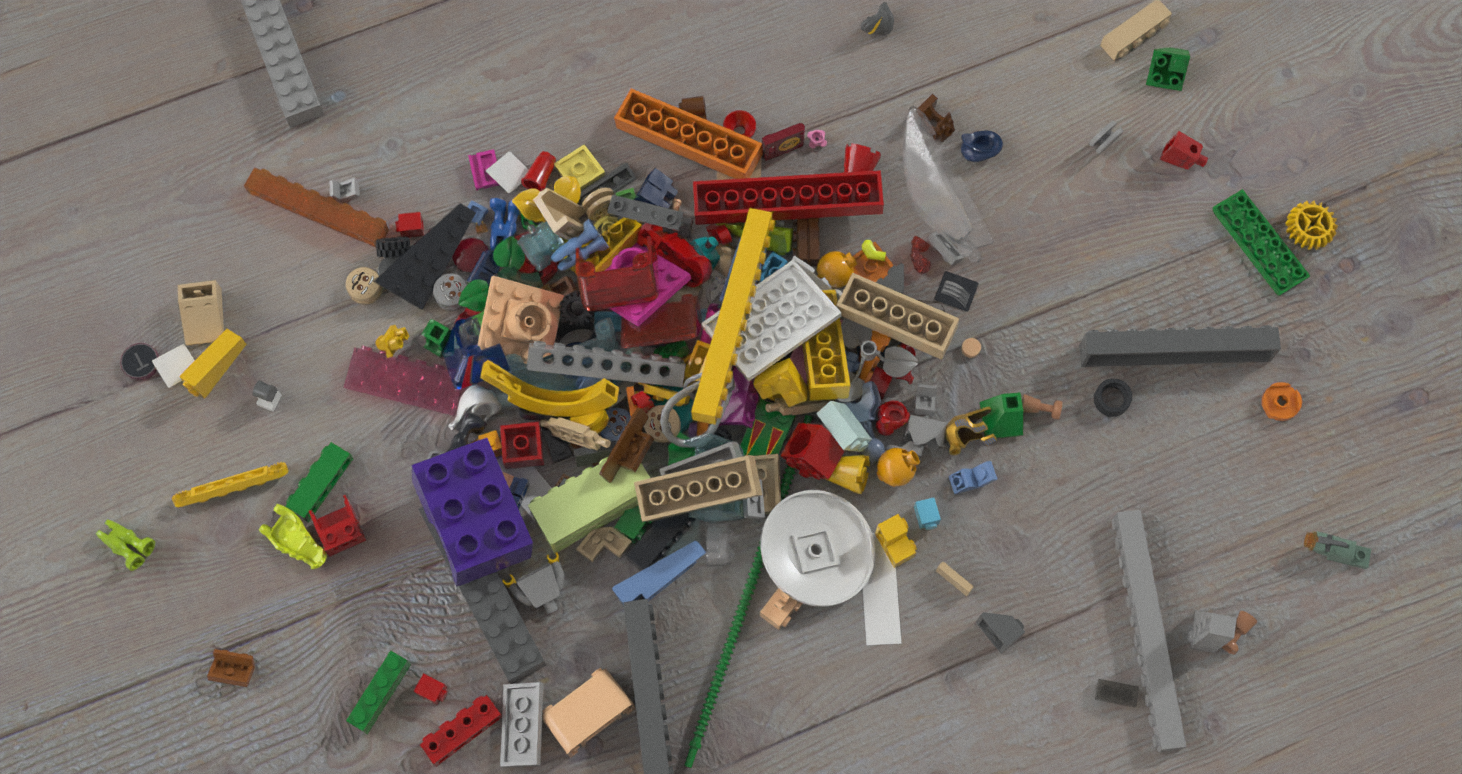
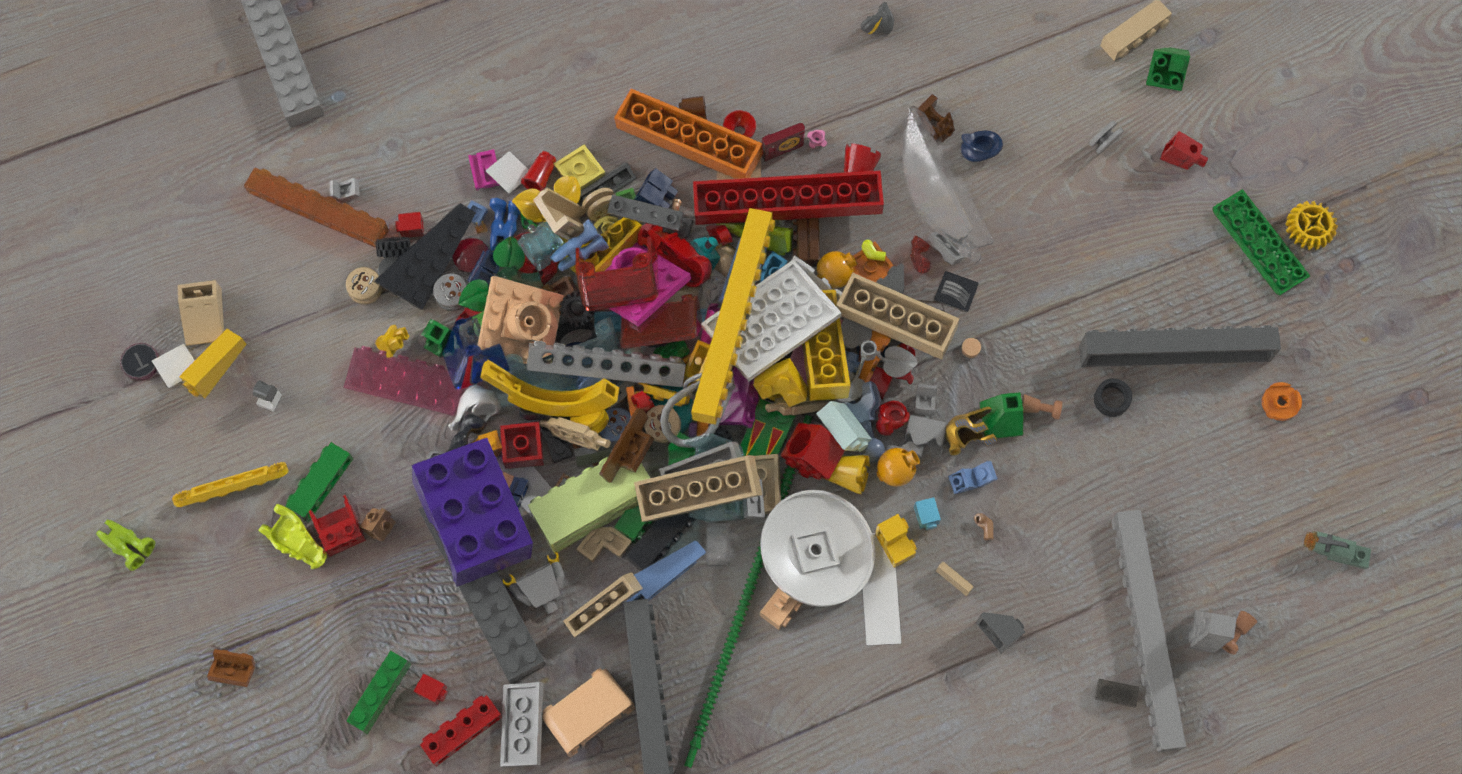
(378, 524): none -> medium nougat brick
(603, 604): none -> tan brick
(986, 524): none -> medium nougat arm

